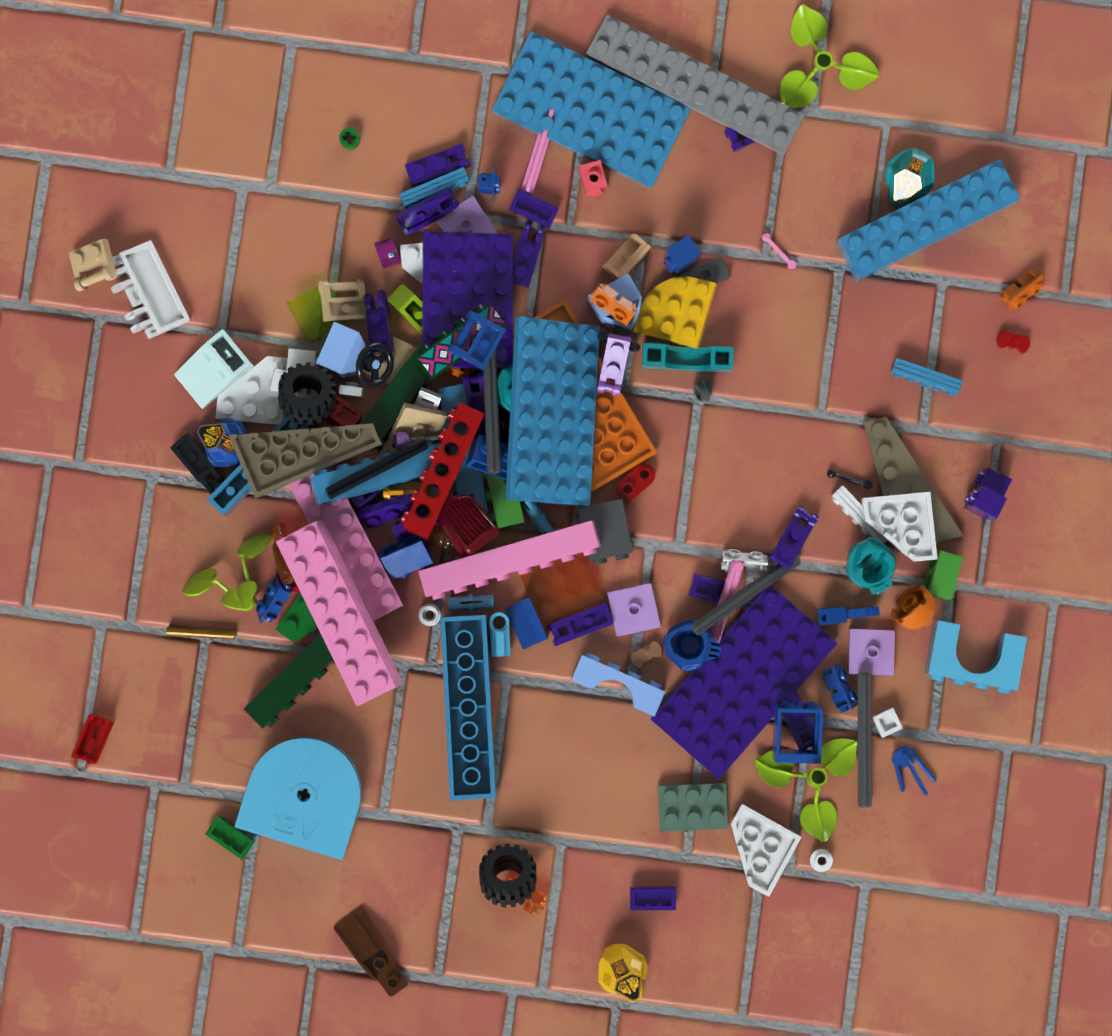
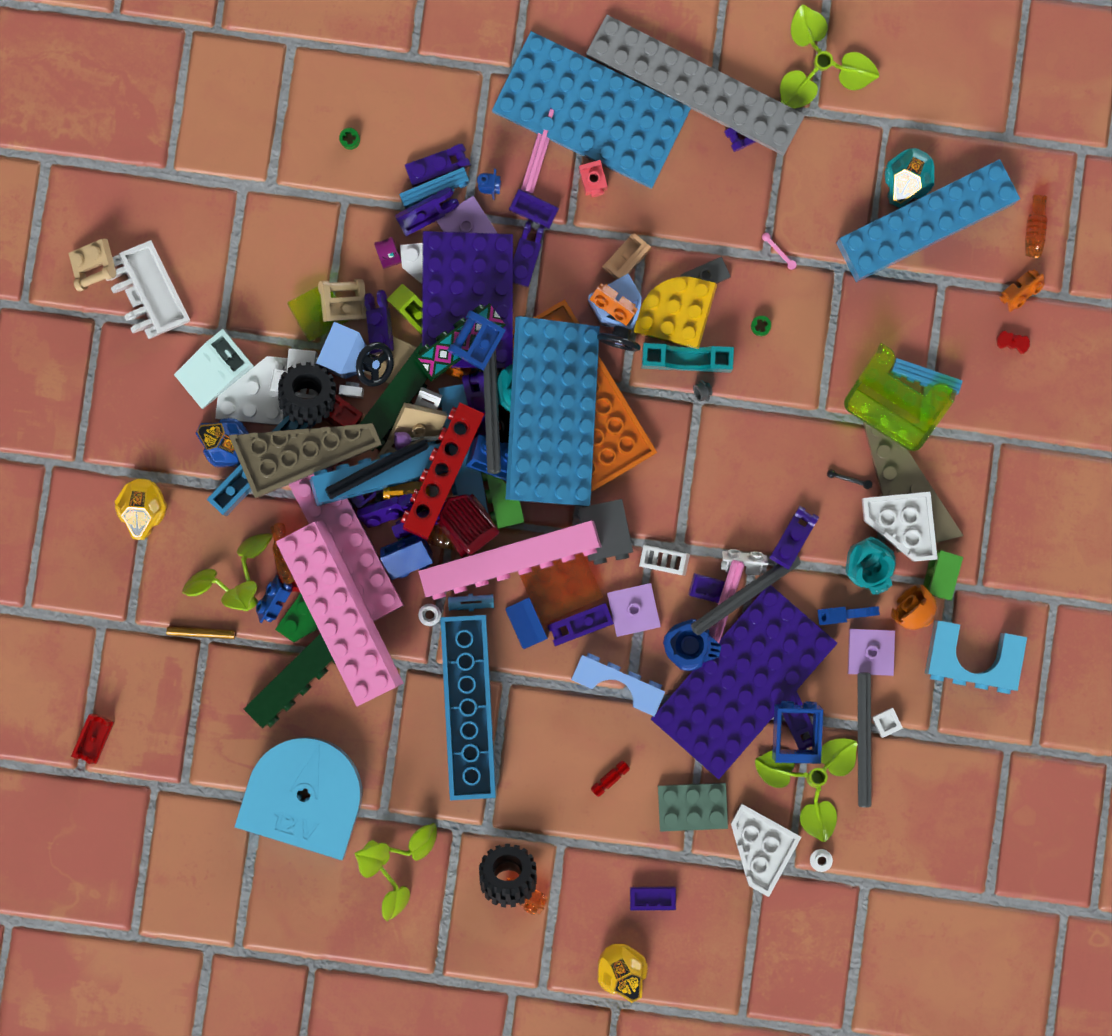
(140, 507): none -> yellow helmet
(196, 461): black hinge -> none
(230, 837): green plate -> none
(370, 950): reddish brown piece -> none
(377, 854): none -> lime plant
(499, 637): medium azure piece -> none
(538, 518): medium azure pin -> none
(610, 778): none -> red axle
(614, 363): plate -> none
(635, 481): red plate -> none
(651, 650): medium nougat piece -> none
(681, 256): blue brick -> none
(683, 563): none -> white slope
(767, 328): none -> green bush
(838, 680): blue hinge -> none
(855, 510): white piece -> none
(893, 405): none -> clear neon green windscreen
(905, 757): blue plant -> none
(988, 494): dark purple brick -> none
(1036, 227): none -> clear orange hinge

